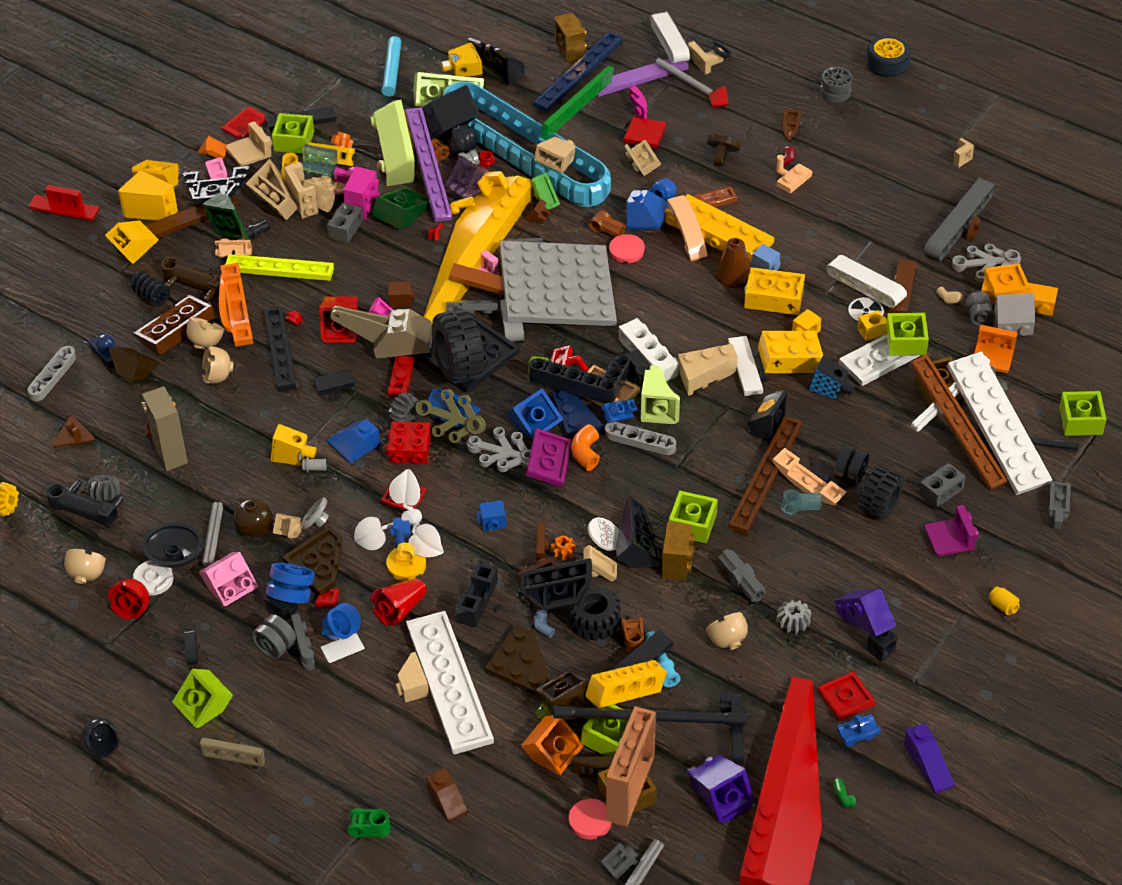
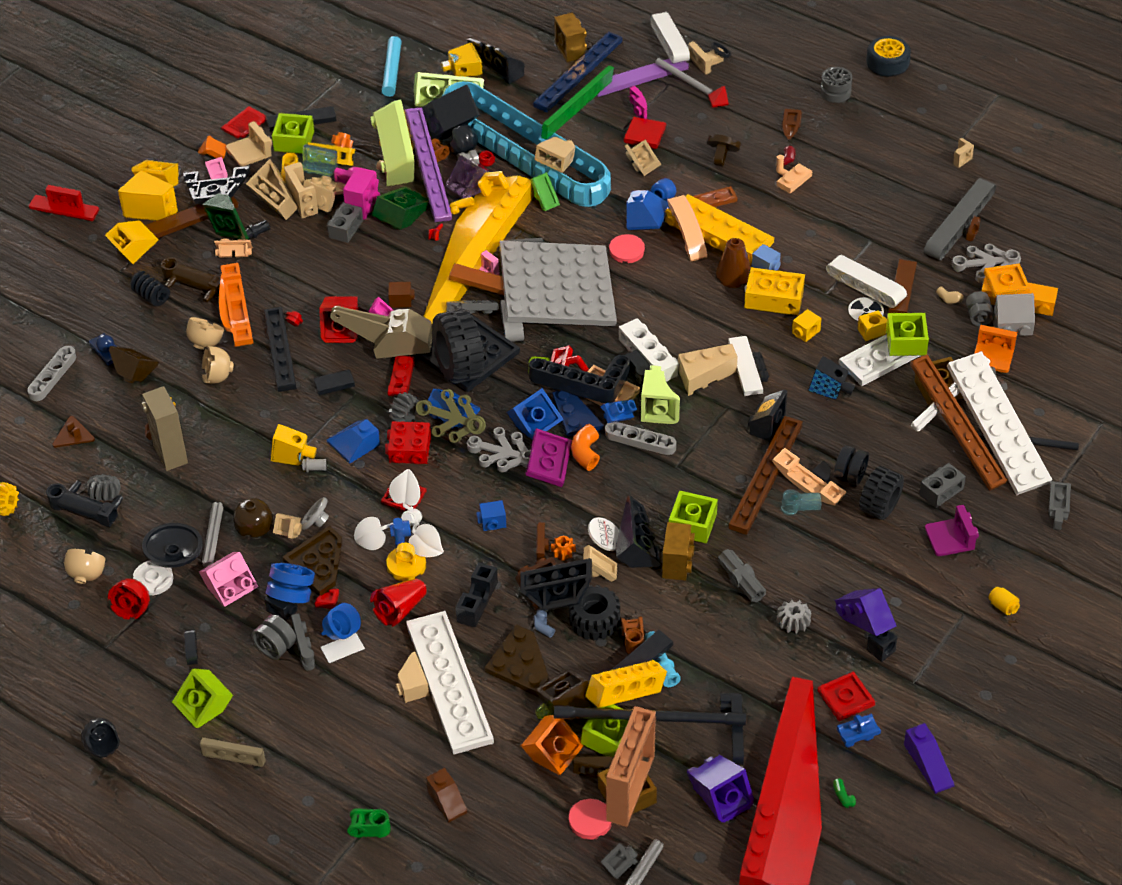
(171, 325): reddish brown slope -> none
(282, 267): neon yellow plate -> none
(538, 212): reddish brown tile -> none
(603, 222): dark orange piece -> none
(728, 631): tan cylinder -> none
(789, 351): yellow piece -> none
(1082, 413): lime brick -> none

